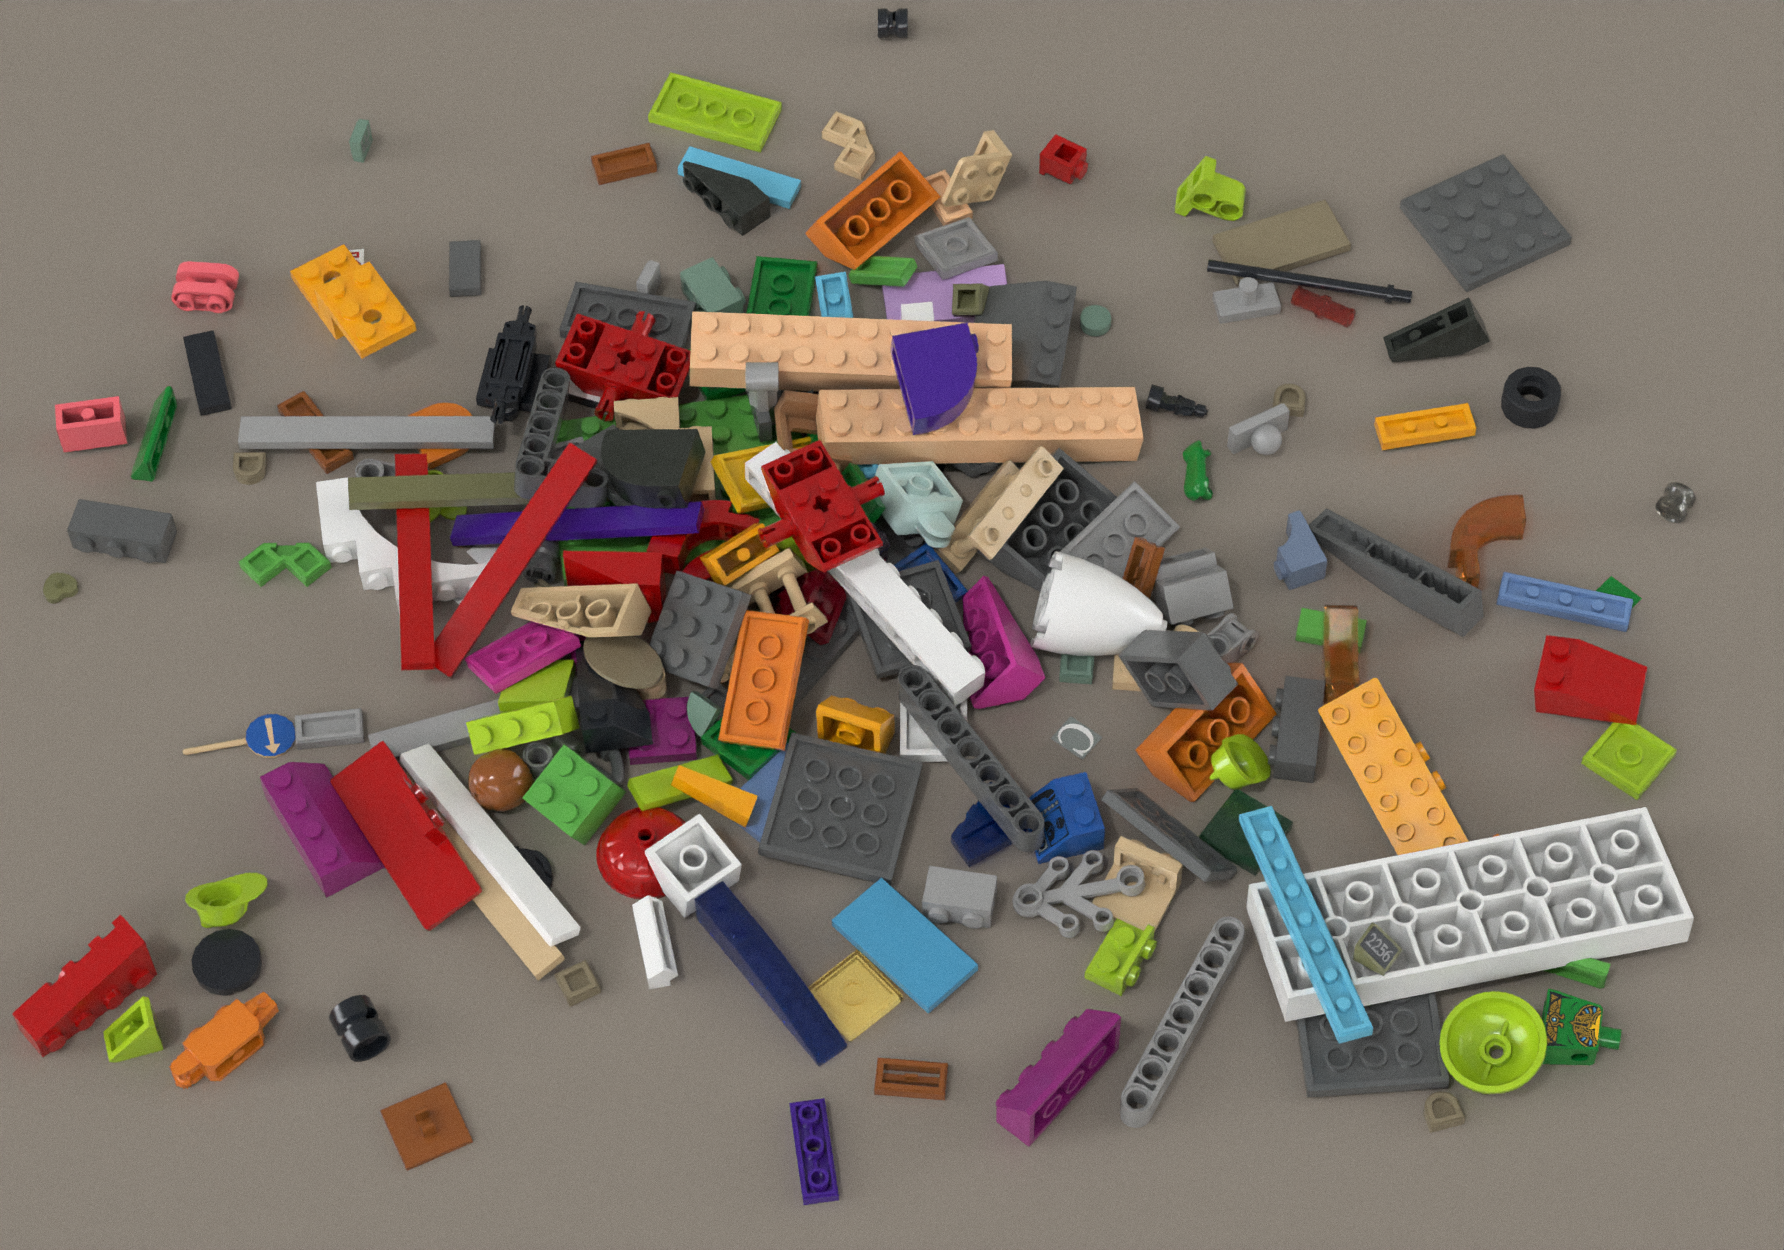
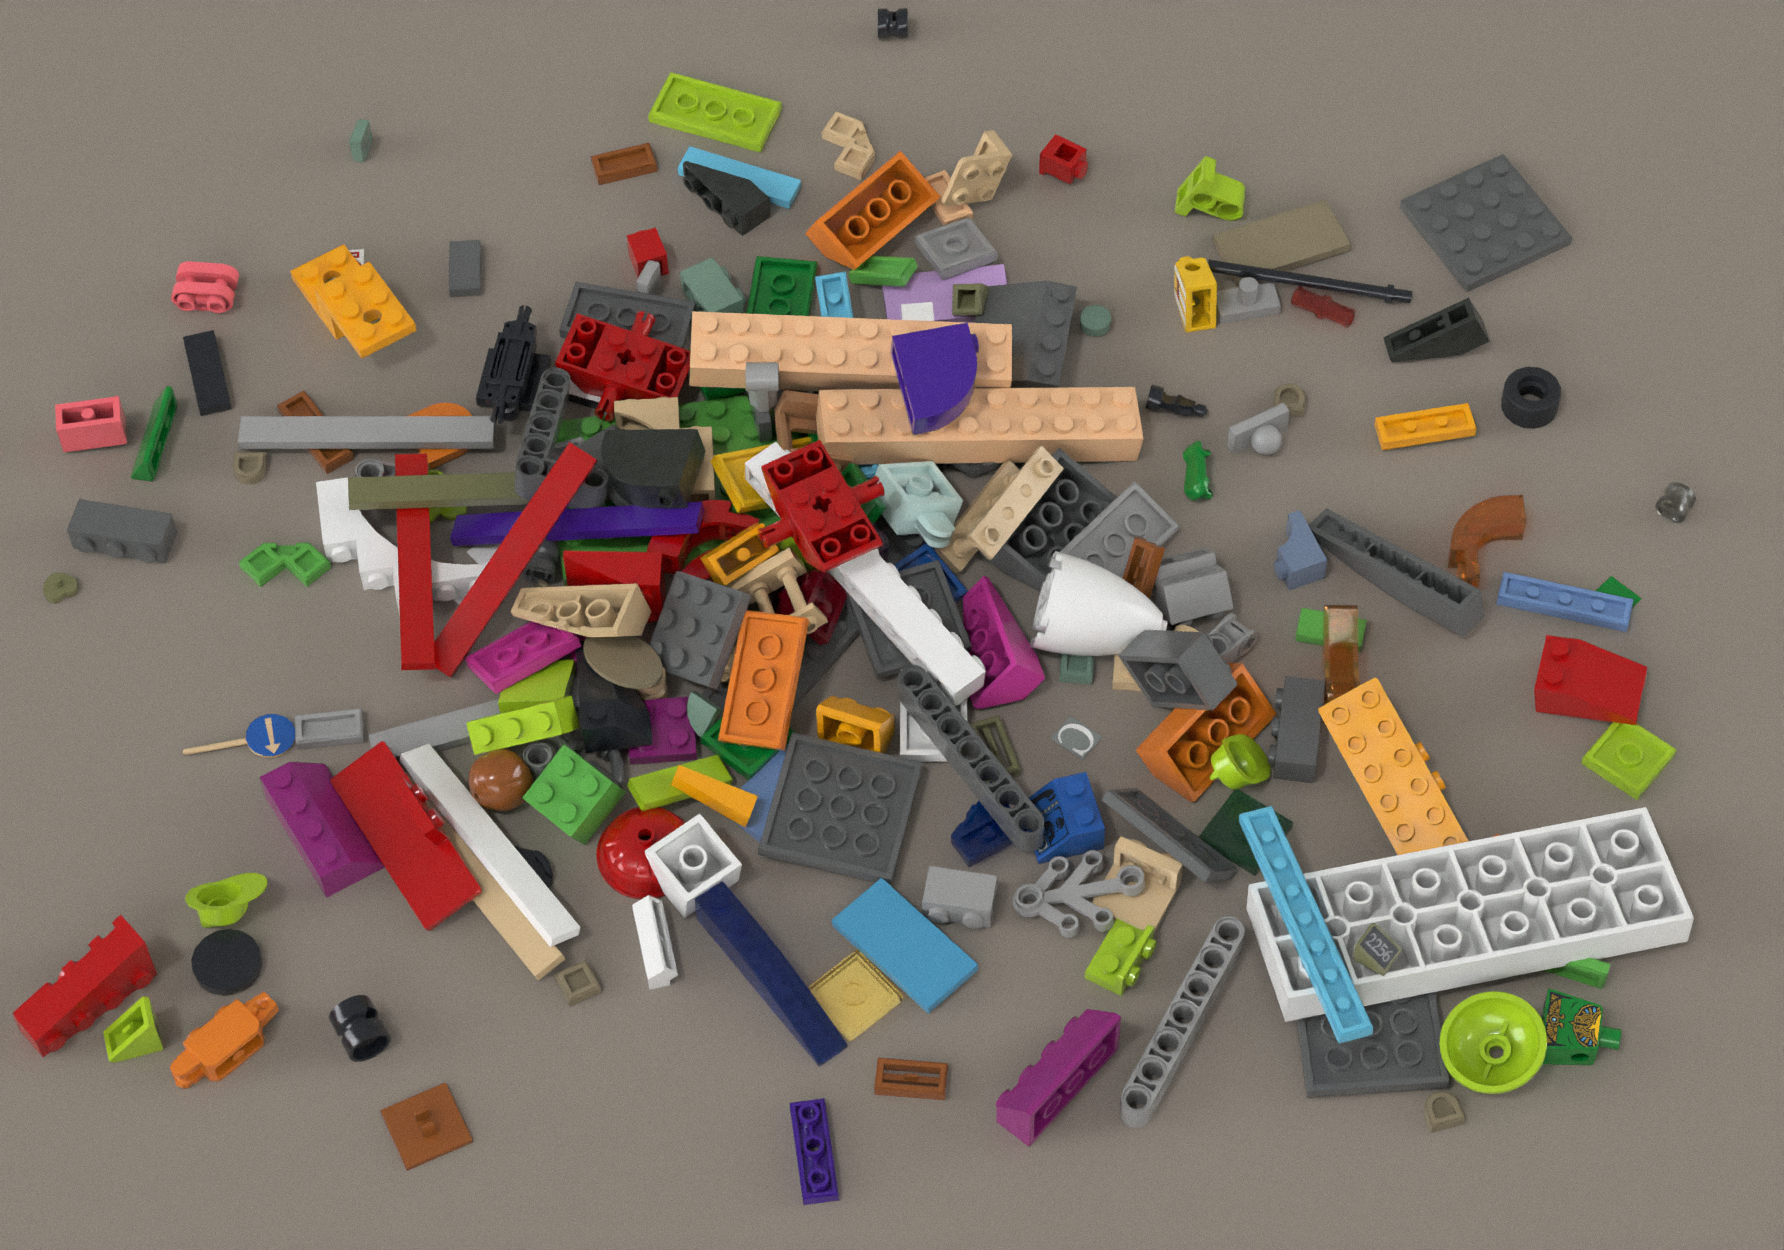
(646, 246): none -> red brick
(1014, 768): none -> olive tile
(1195, 279): none -> yellow torso

